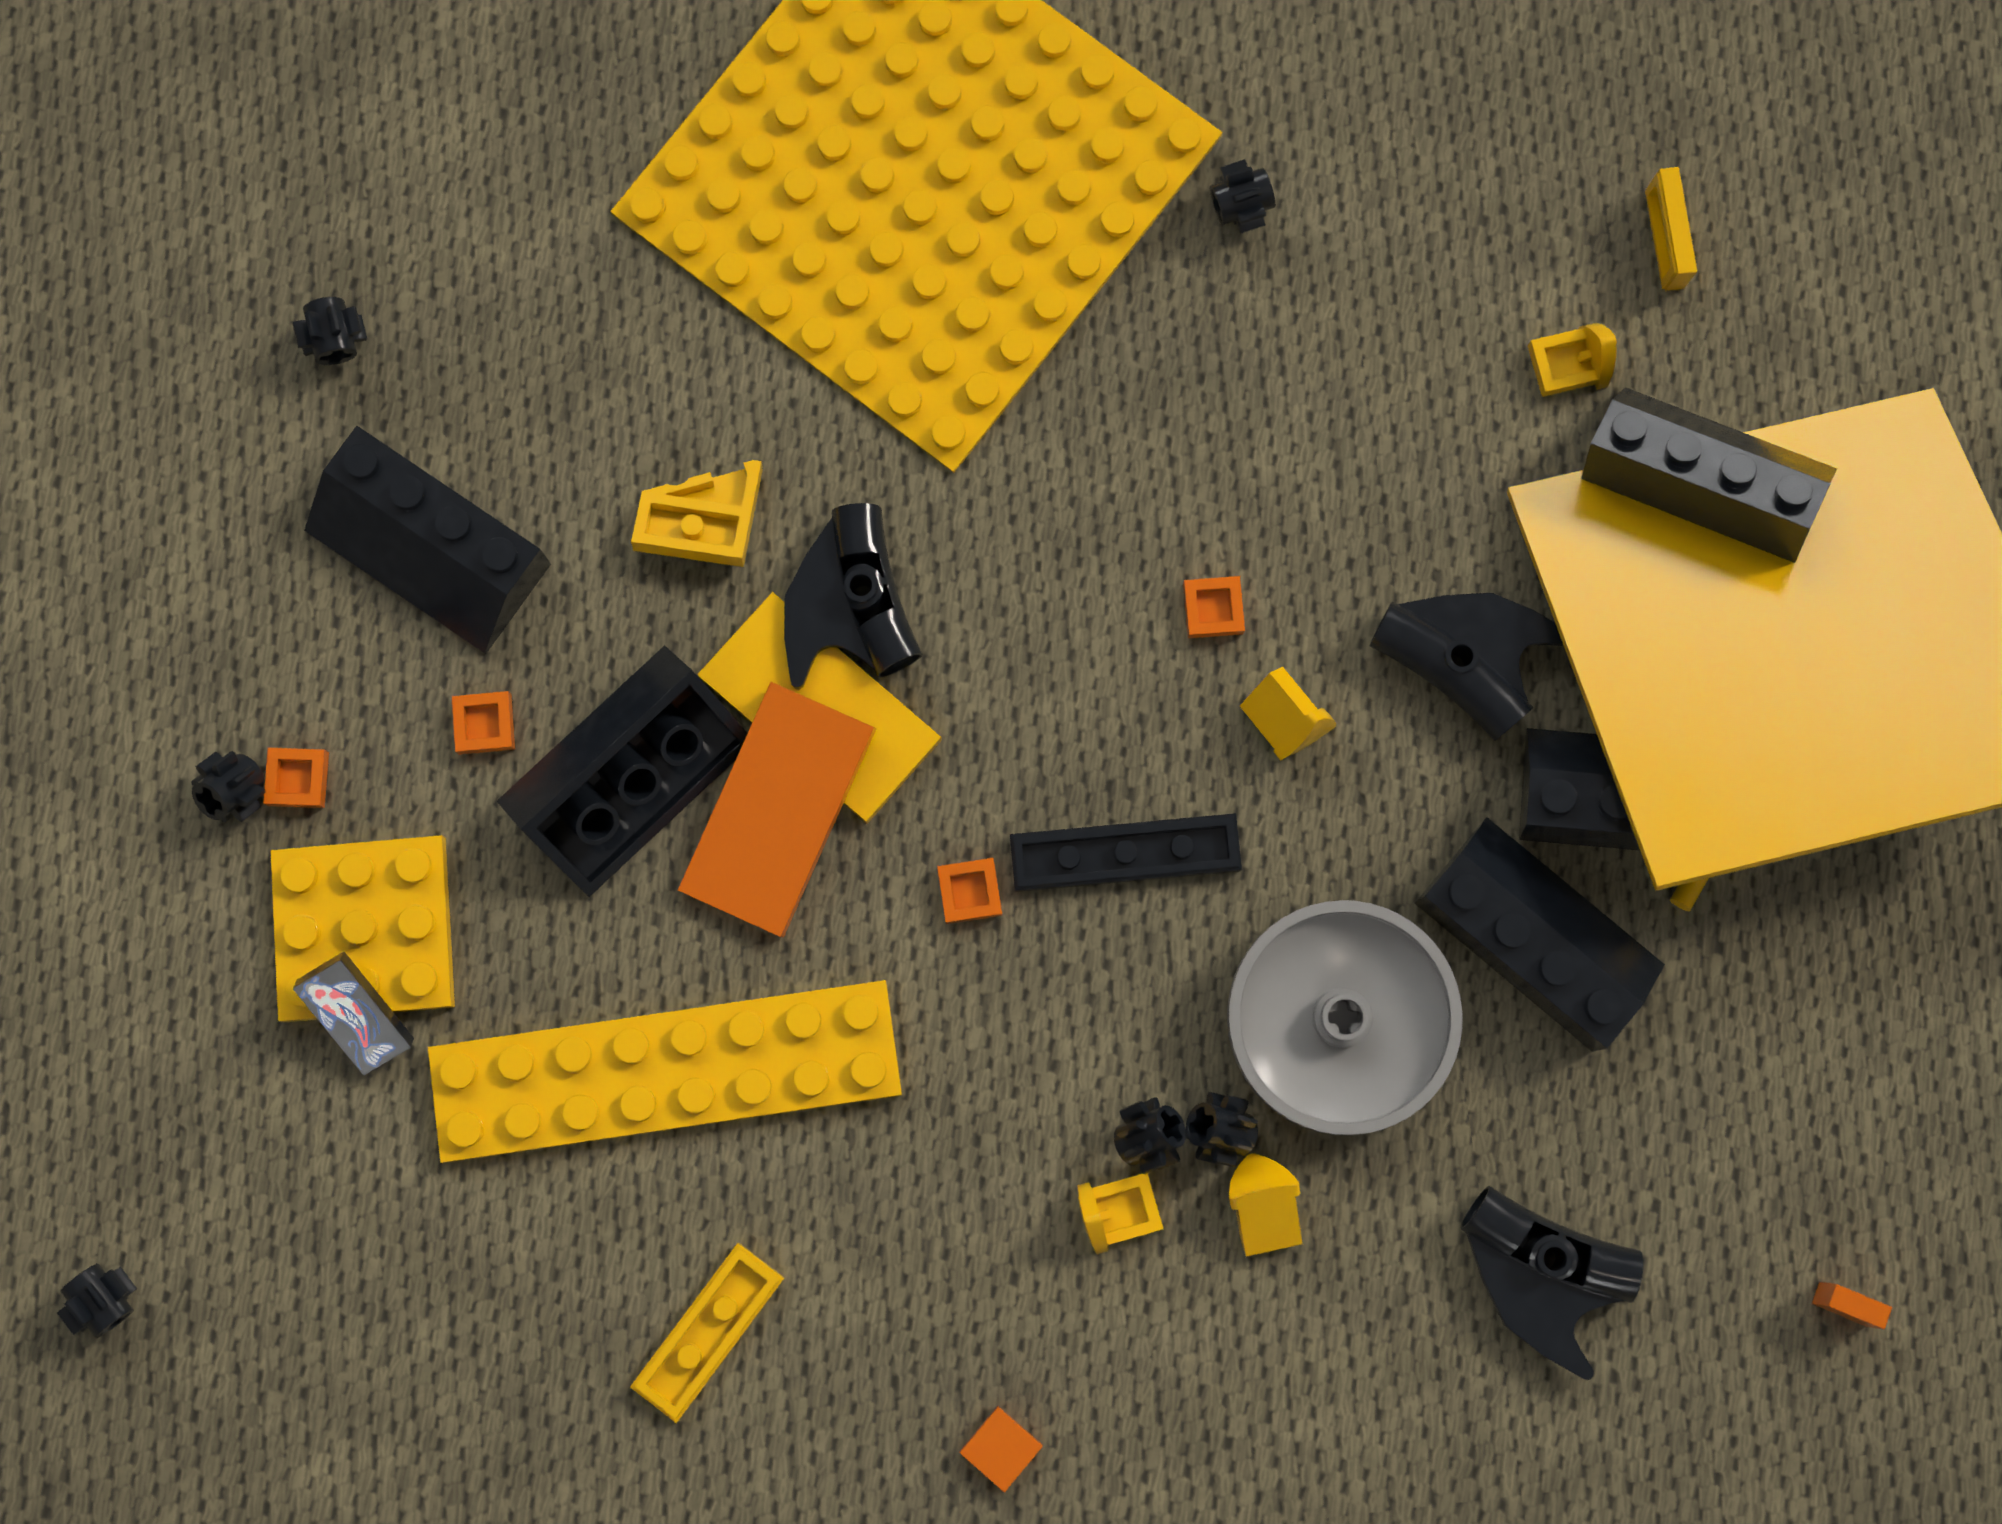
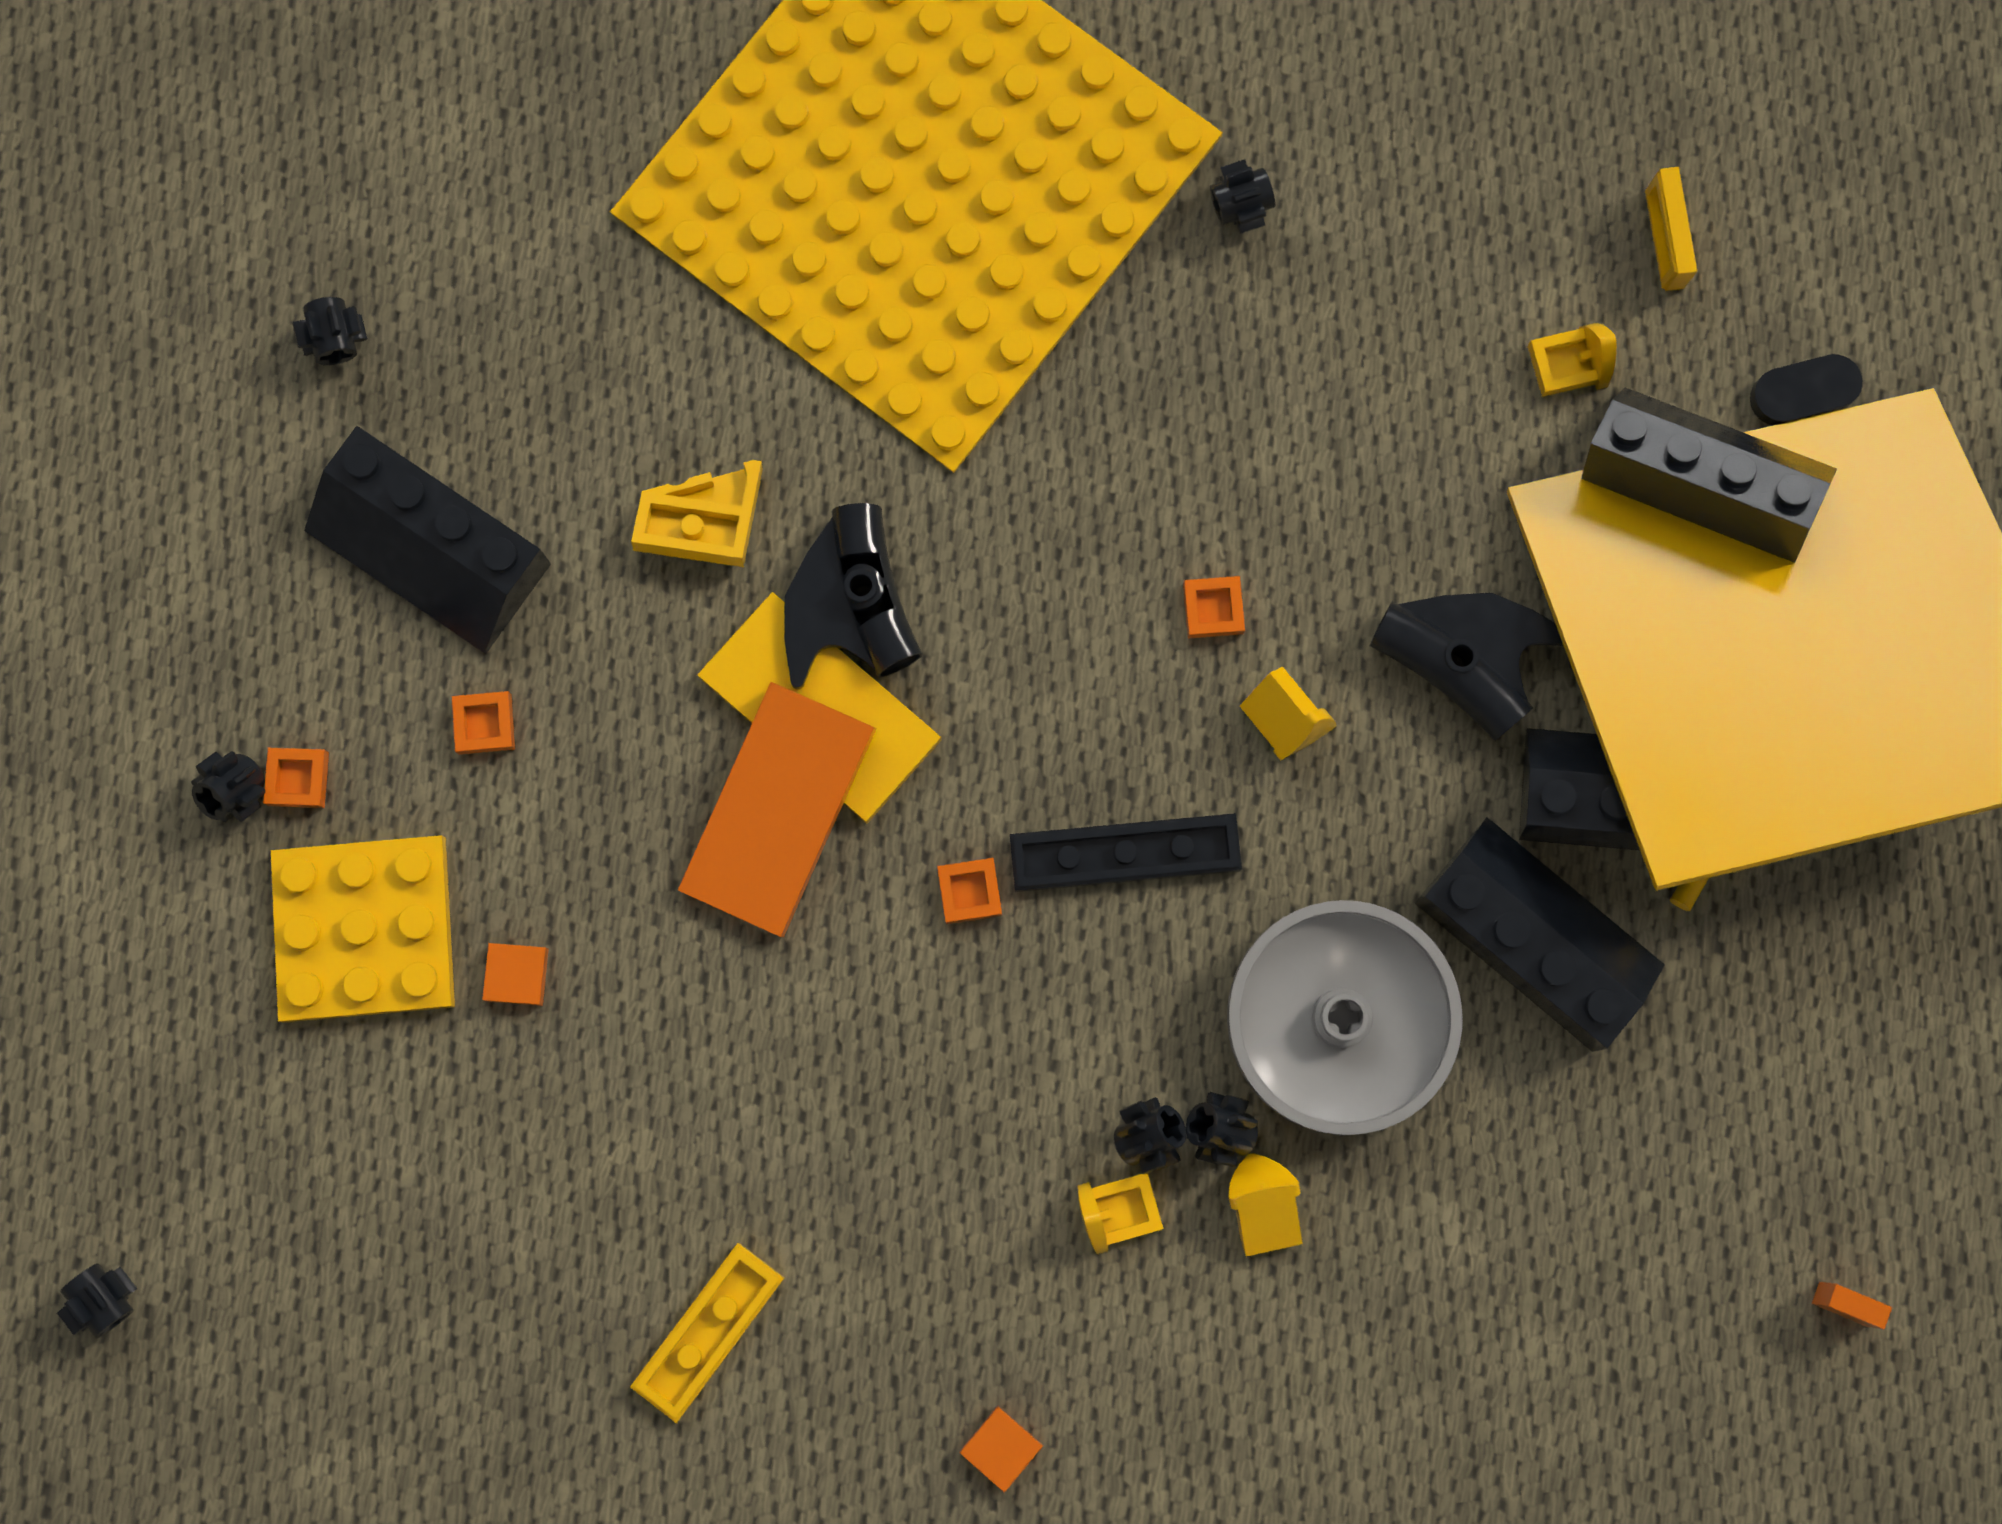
(353, 1013): tile -> none
(515, 974): none -> orange tile
(625, 771): black slope -> none
(664, 1071): yellow plate -> none
(1543, 1301): black pin -> none
(1806, 389): none -> black tile

